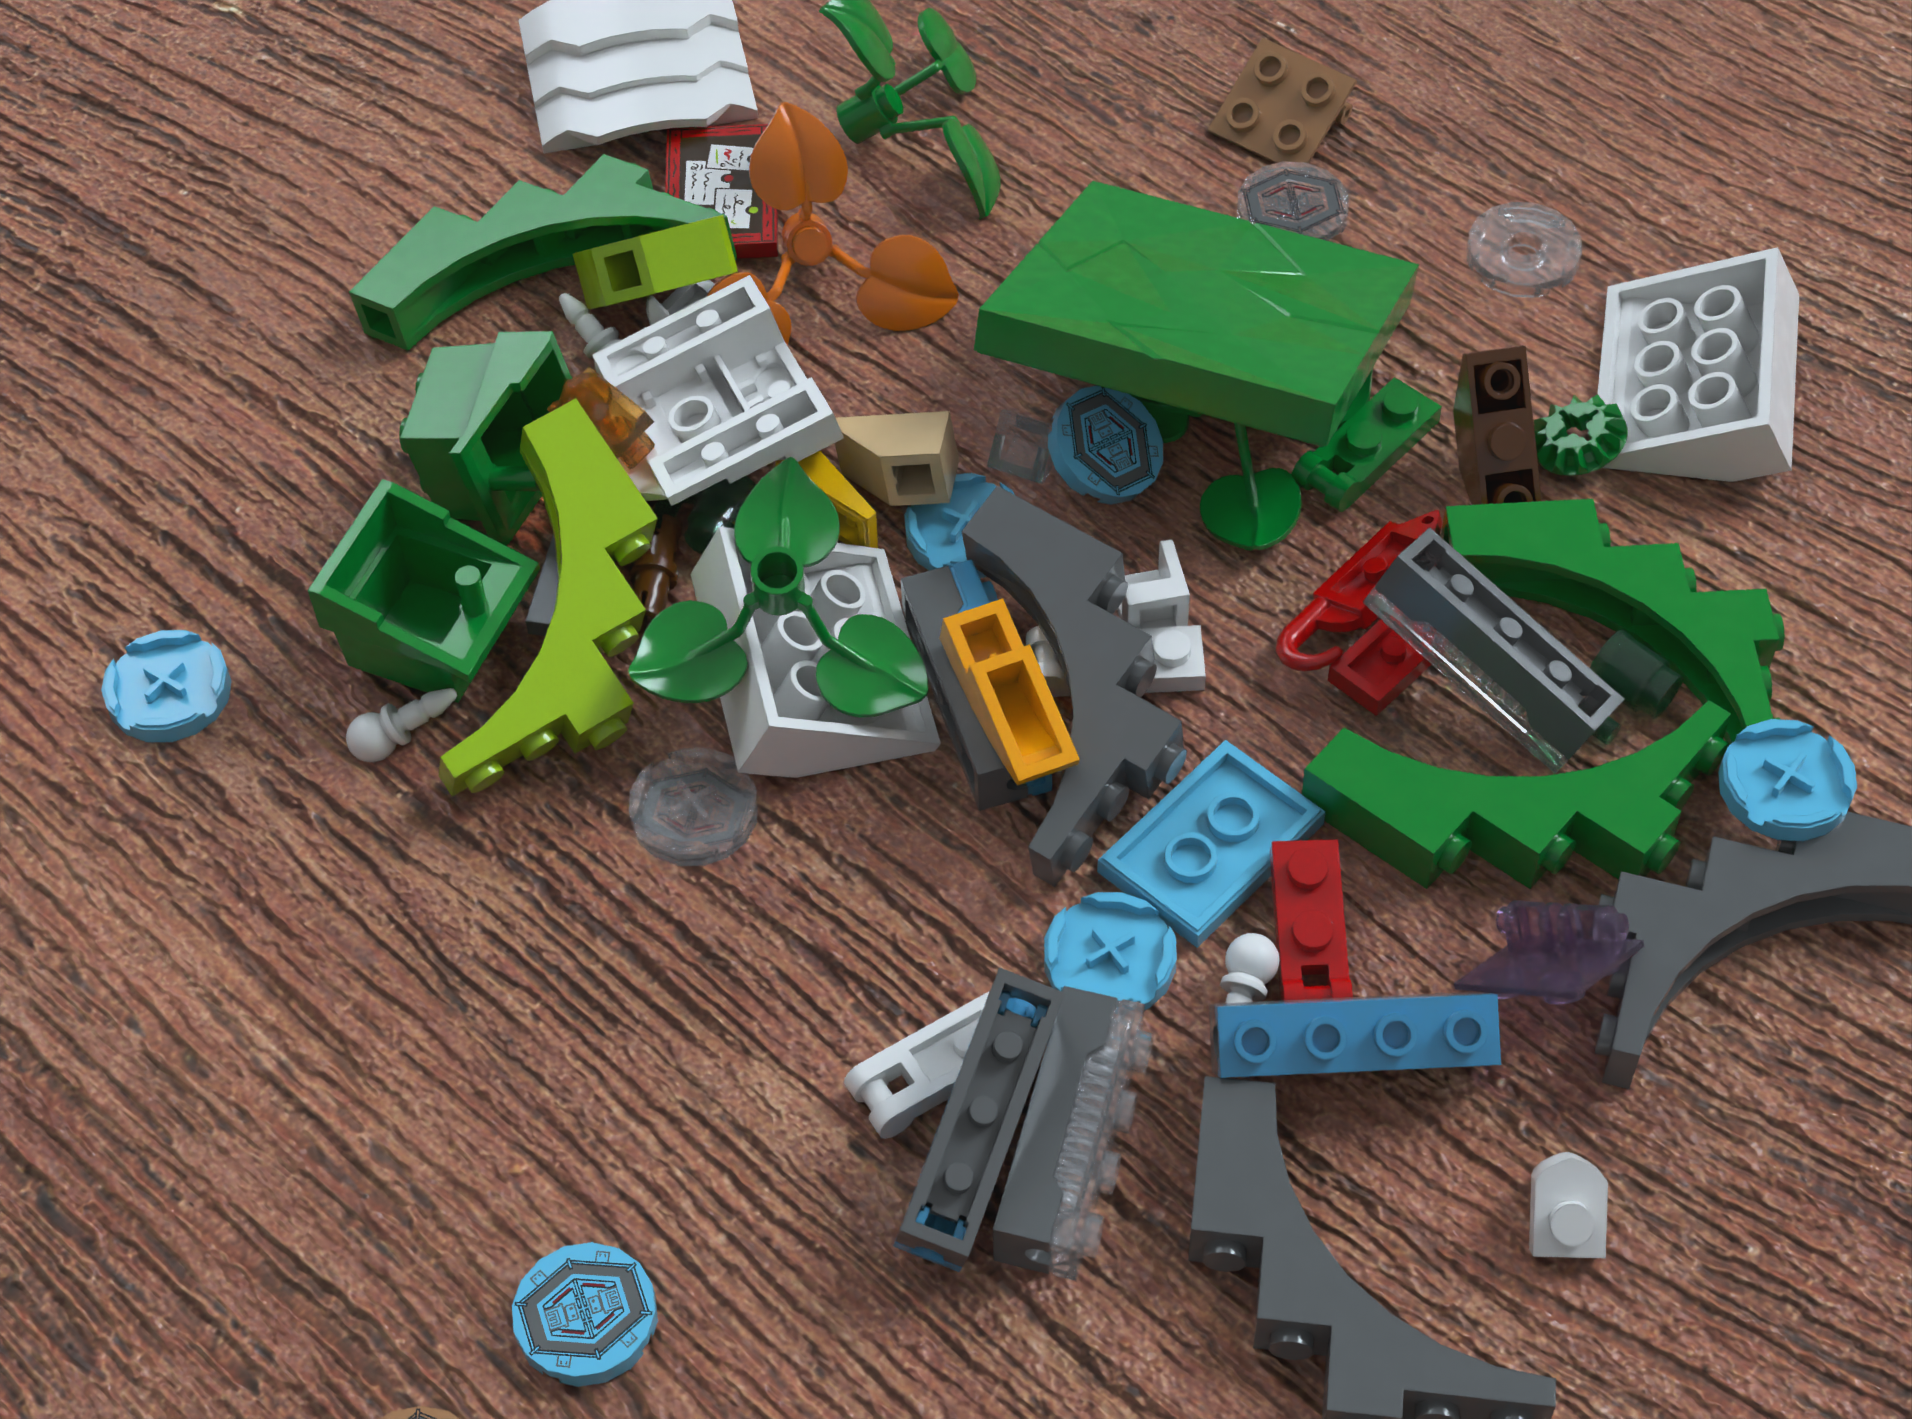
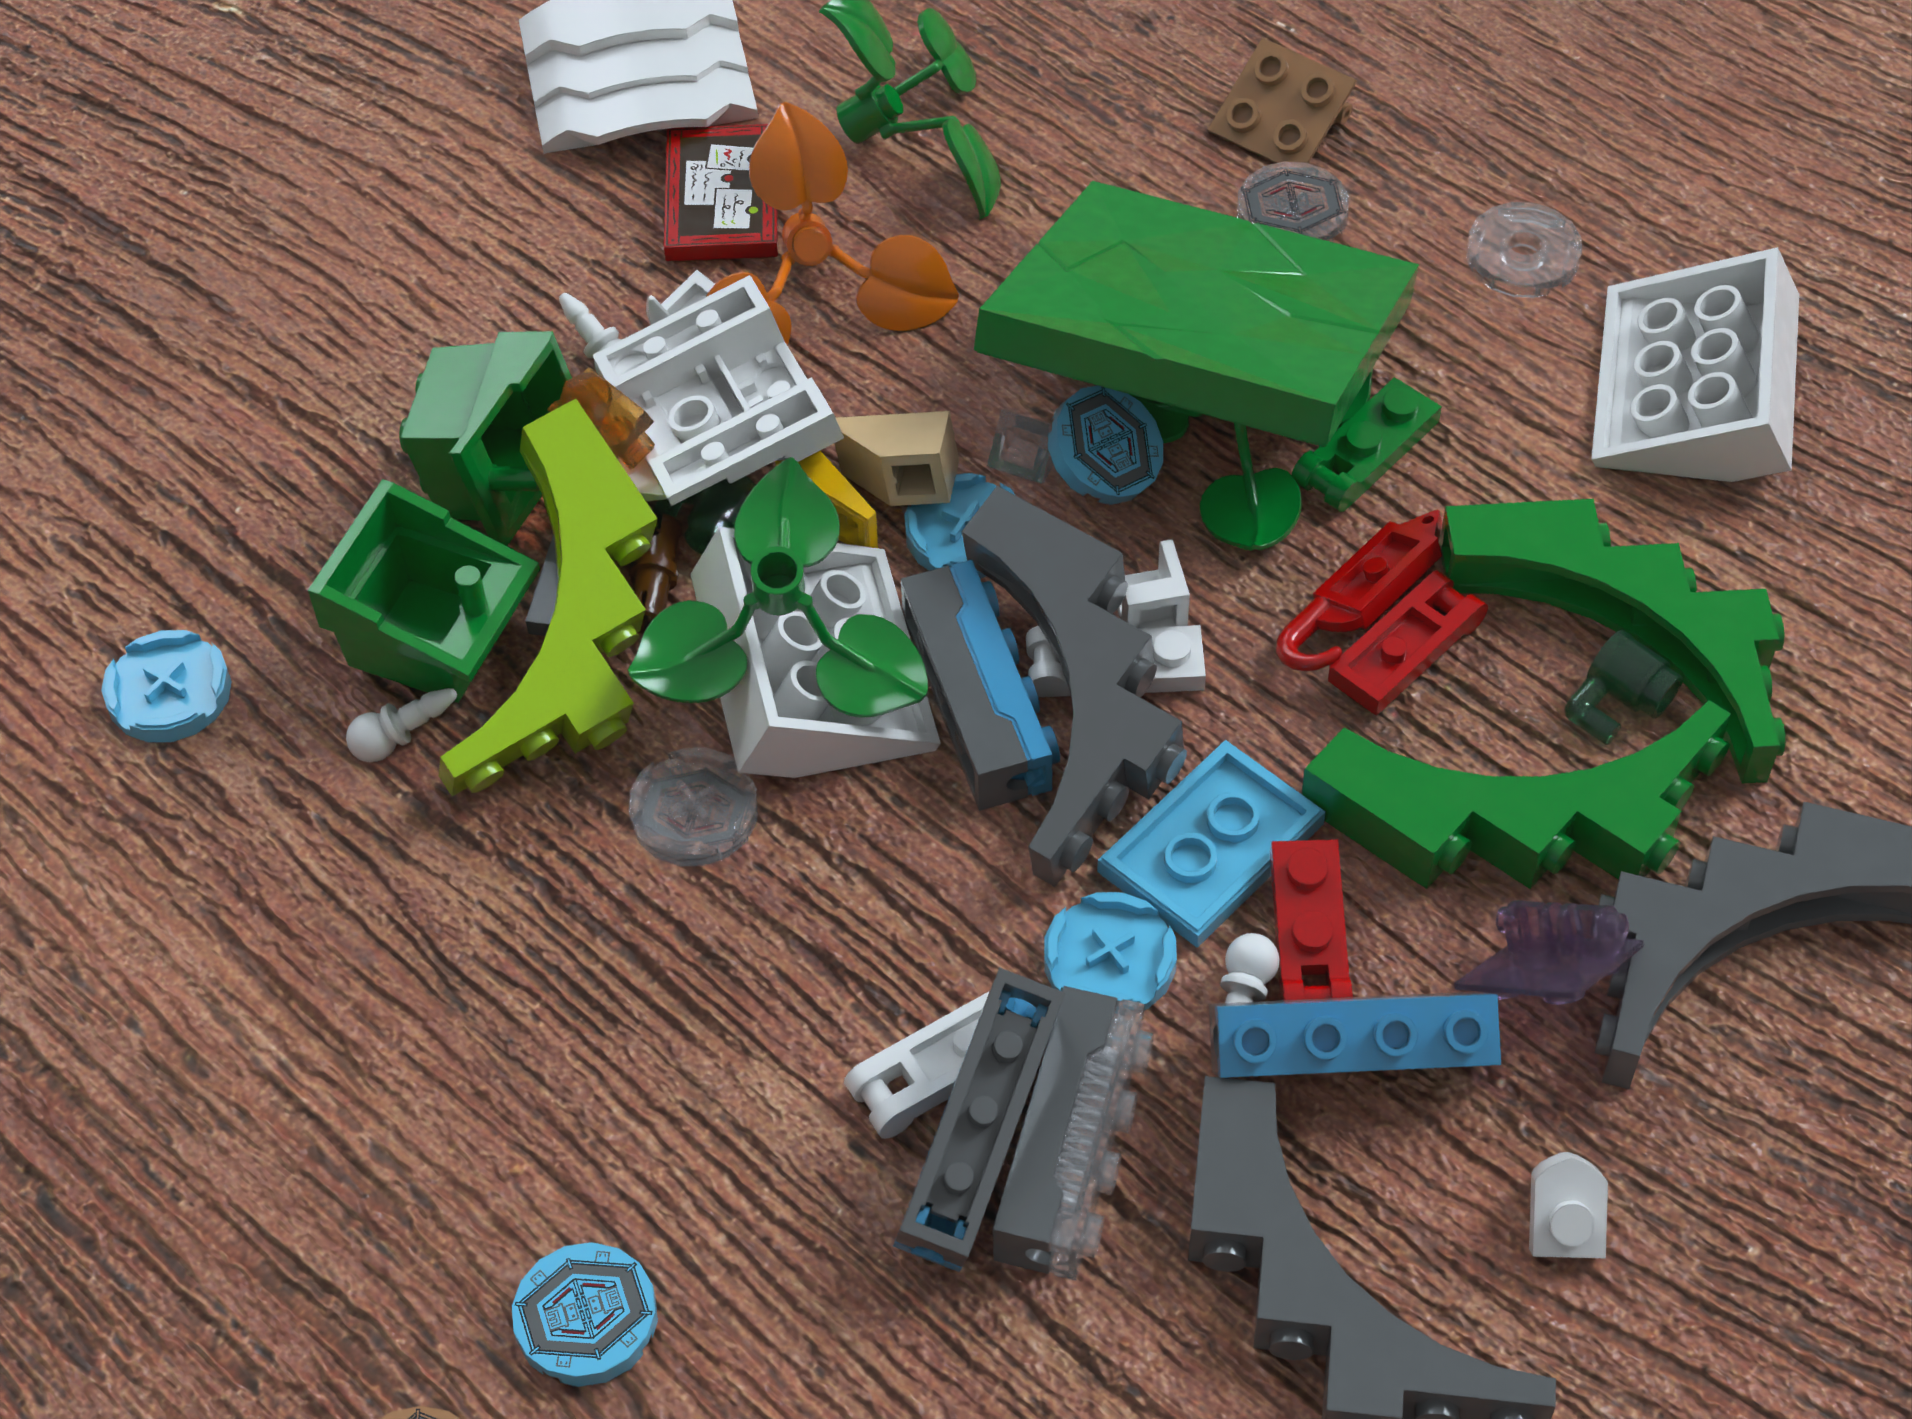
(529, 231): arch -> none
(655, 262): lime slope -> none
(1007, 692): light orange slope -> none
(1492, 650): dark grey piece -> none
(1496, 427): reddish brown slope -> none
(1574, 454): green gear -> none
(1787, 780): medium azure tile -> none

